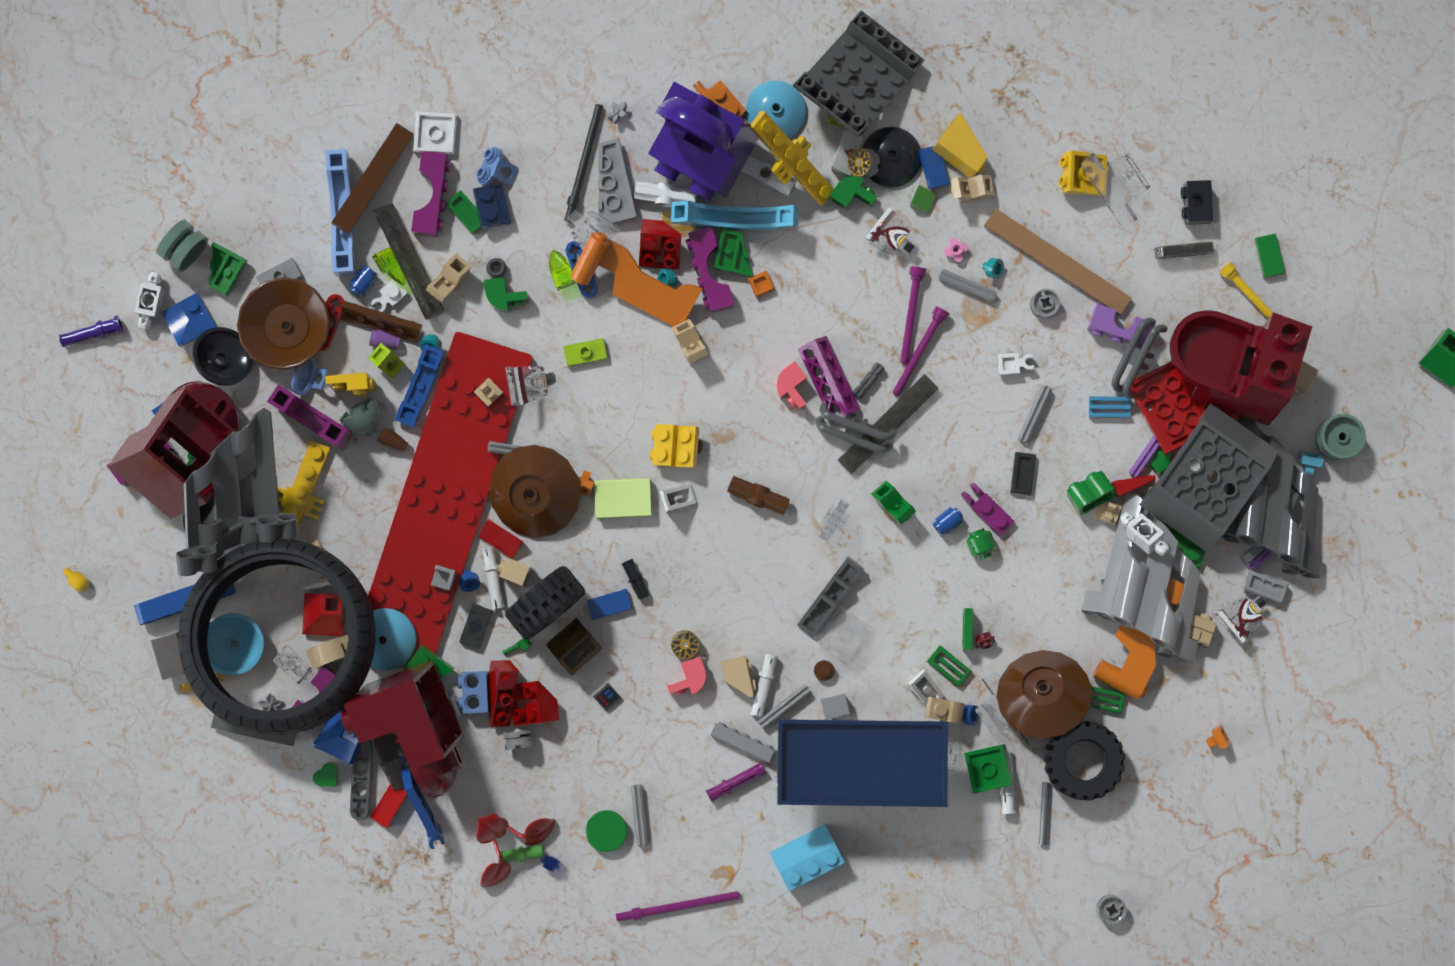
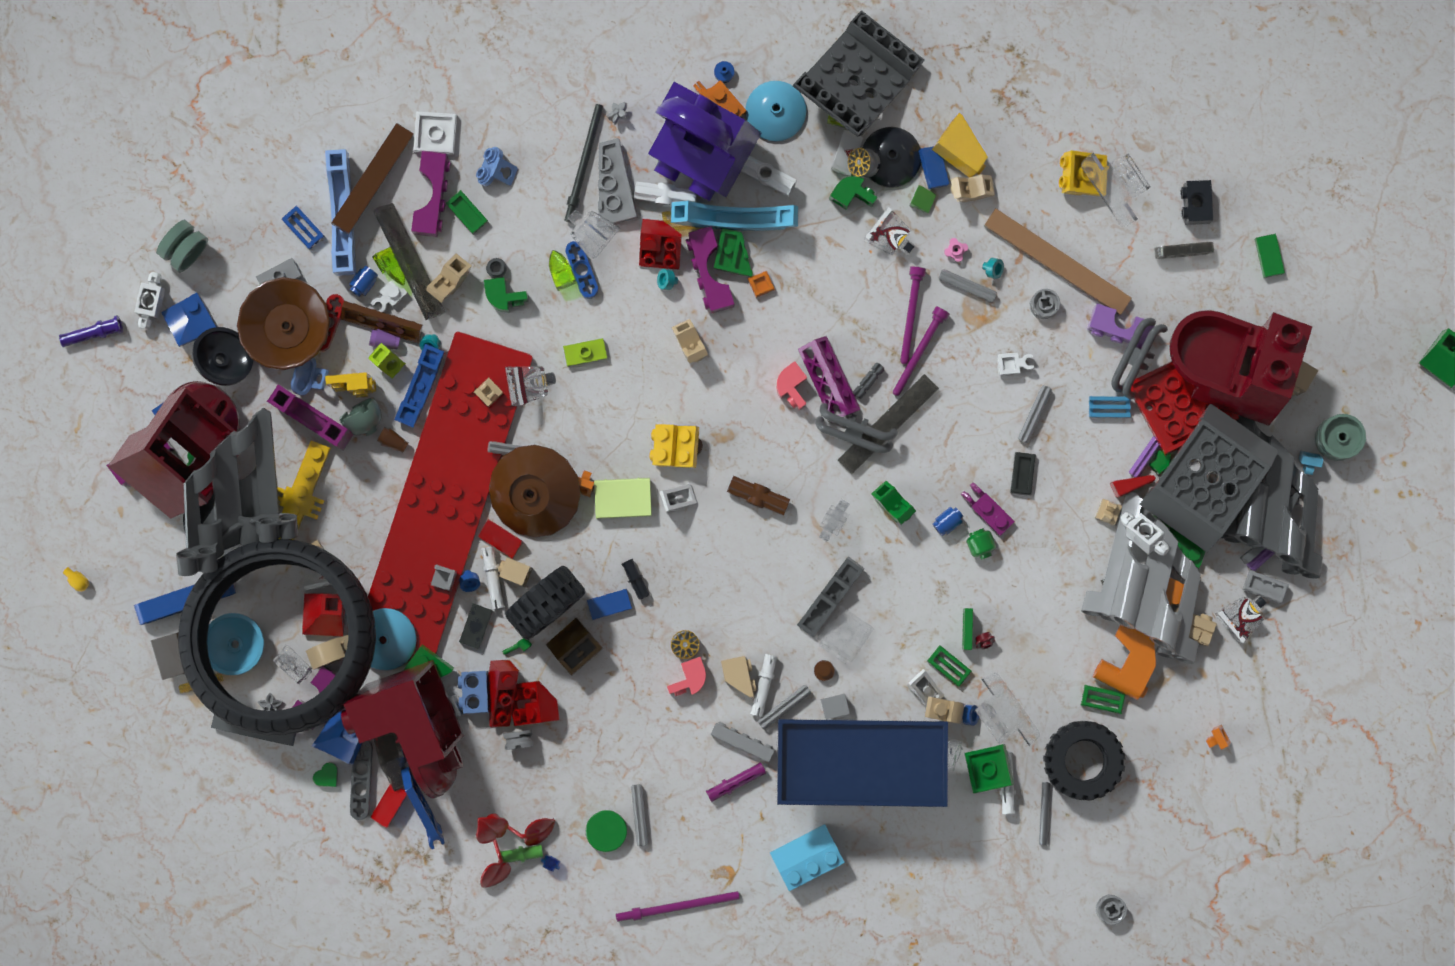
(225, 269): green wing -> none
(314, 240): none -> blue tile
(491, 206): dark blue plate -> none
(607, 697): slope -> none
(632, 283): orange door -> none
(724, 76): none -> blue tile
(791, 158): yellow hinge -> none
(1048, 711): reddish brown dish -> none
(1091, 492): green brick -> none
(1230, 272): yellow piece -> none

